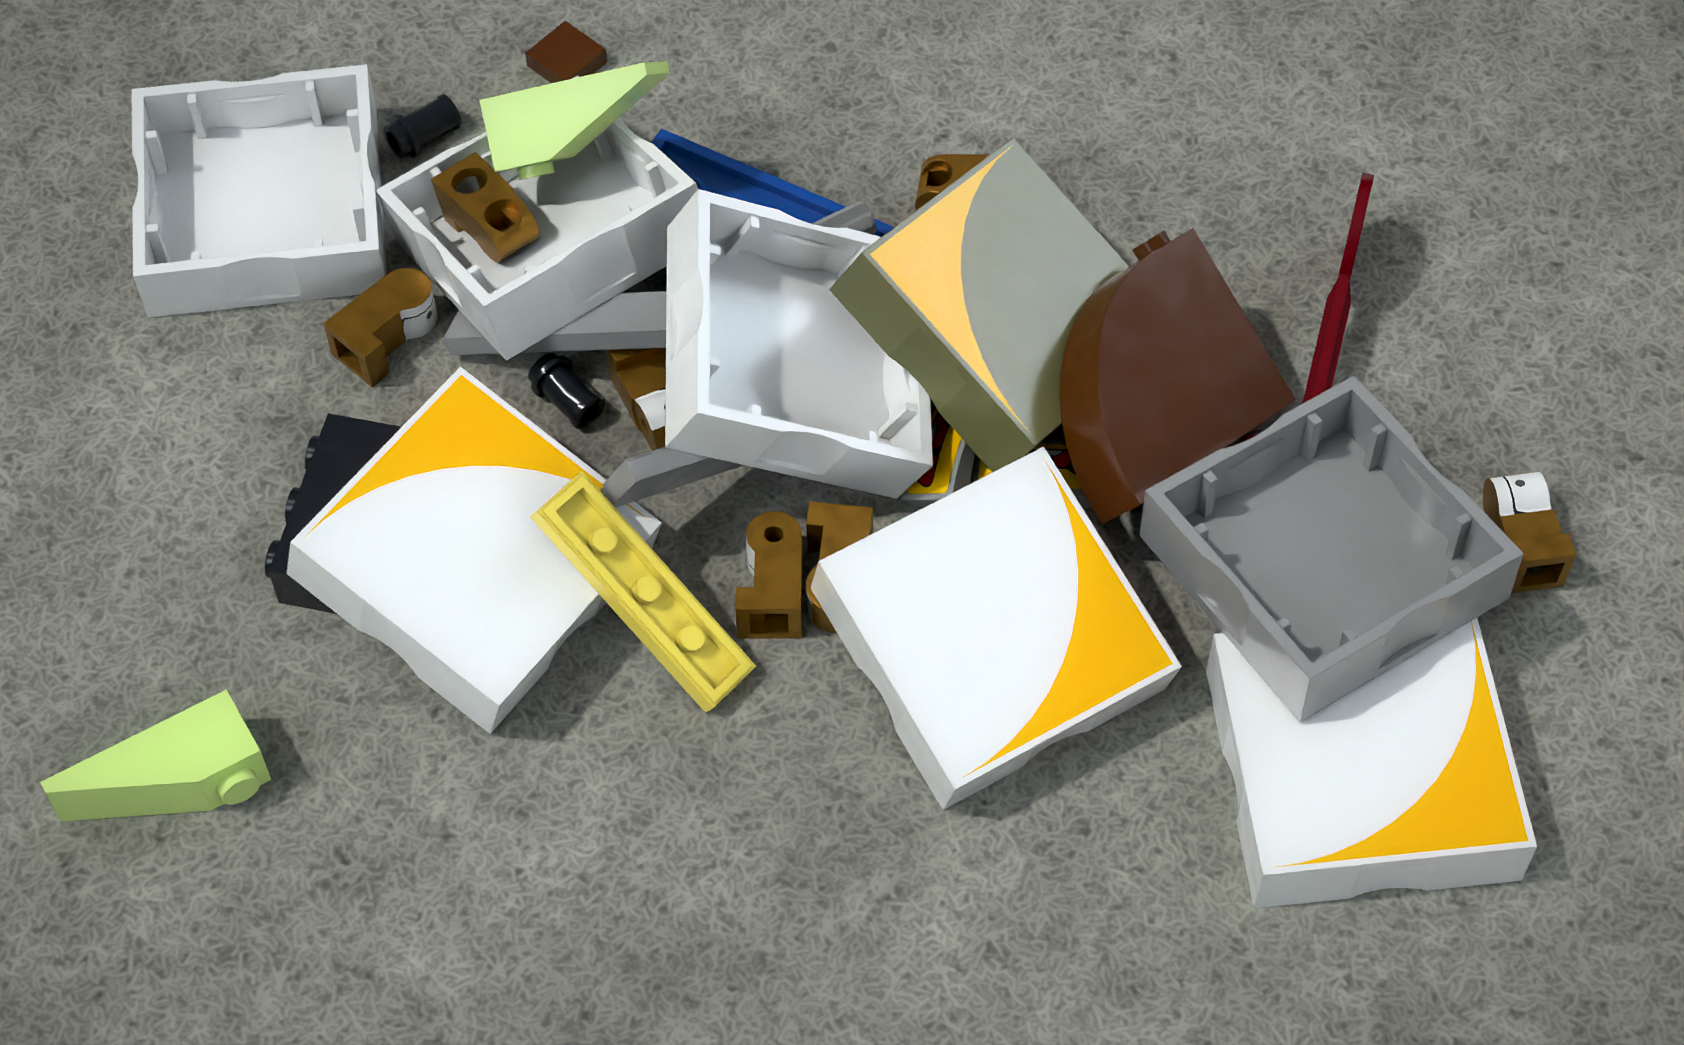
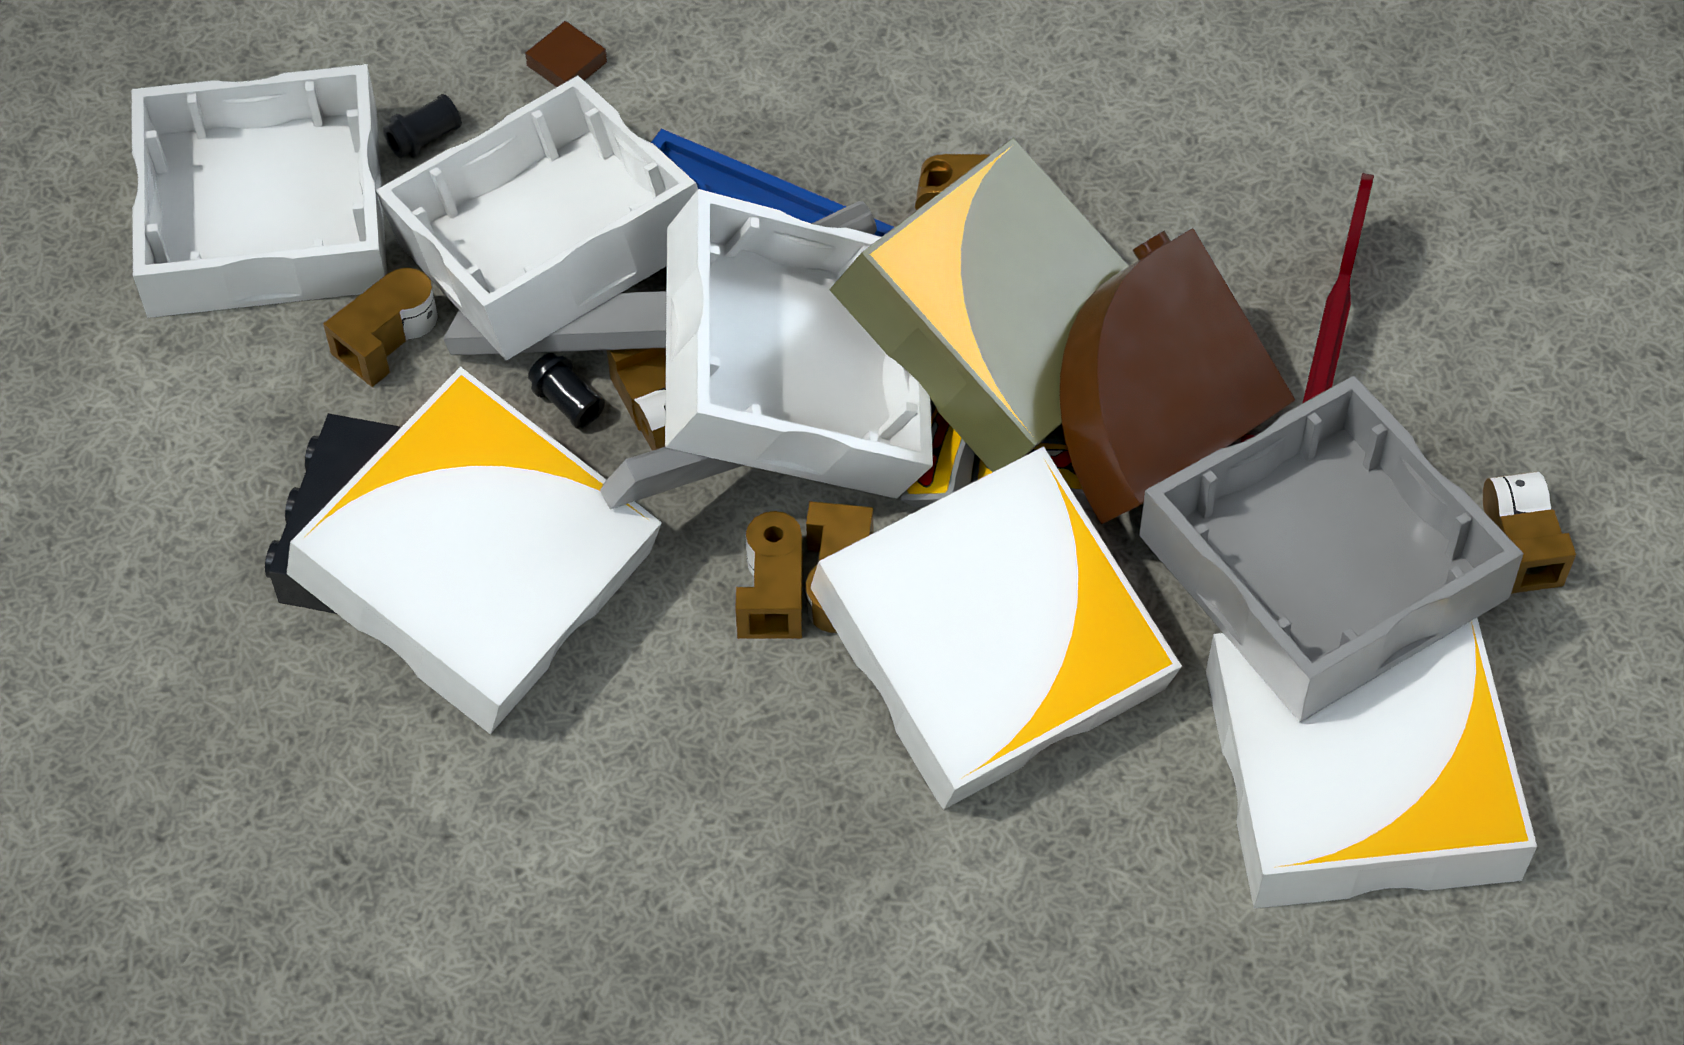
(173, 767): yellowish green slope -> none
(491, 214): pearl gold leg -> none
(561, 118): yellowish green slope -> none
(643, 591): light yellow tile -> none

